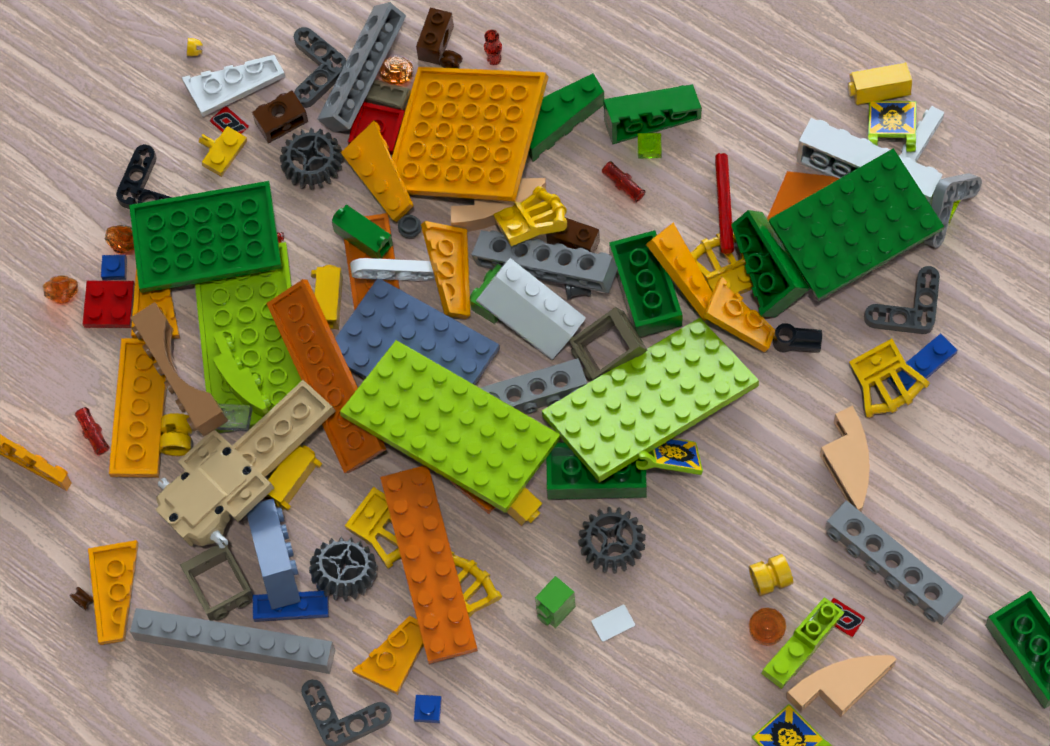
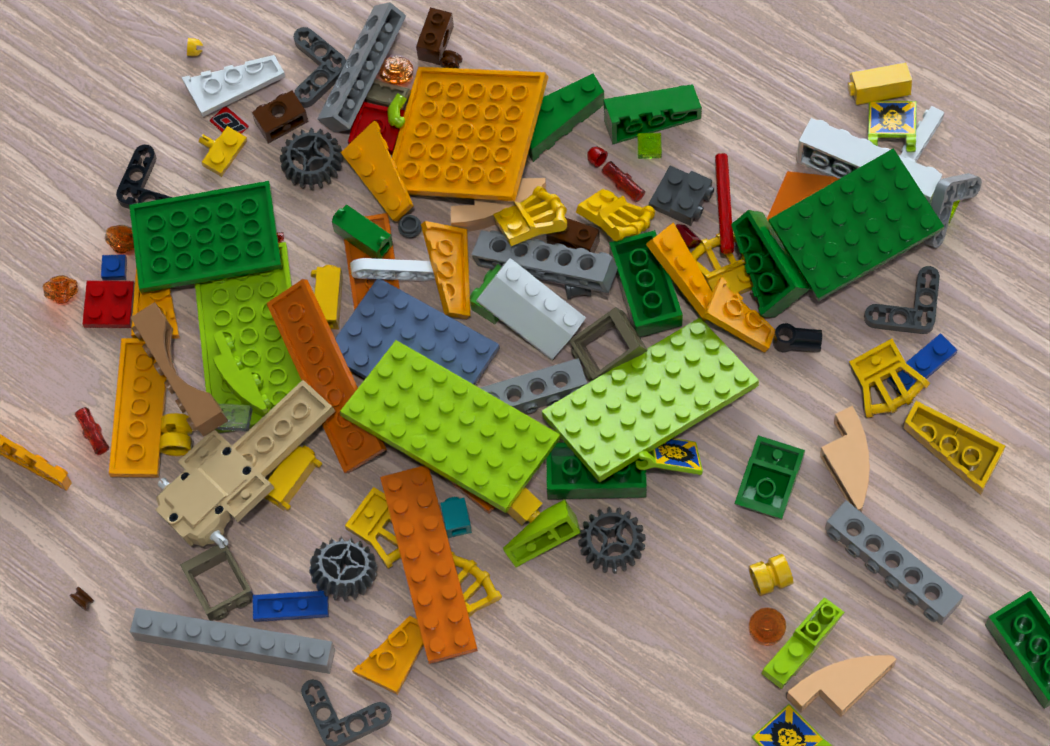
(112, 582): light orange wing -> none
(274, 553): sand blue wedge -> none
(394, 111): none -> lime arm
(427, 708): blue plate -> none
(456, 517): none -> teal brick
(492, 47): clear red pin -> none
(545, 532): none -> lime slope
(554, 602): bright green brick -> none
(597, 156): none -> red hinge
(613, 623): white sticker -> none
(615, 214): none -> yellow plate
(682, 195): none -> dark grey plate
(688, 236): none -> dark red tile
(770, 477): none -> green slope
(850, 620): sticker -> none
(955, 444): none -> yellow wedge

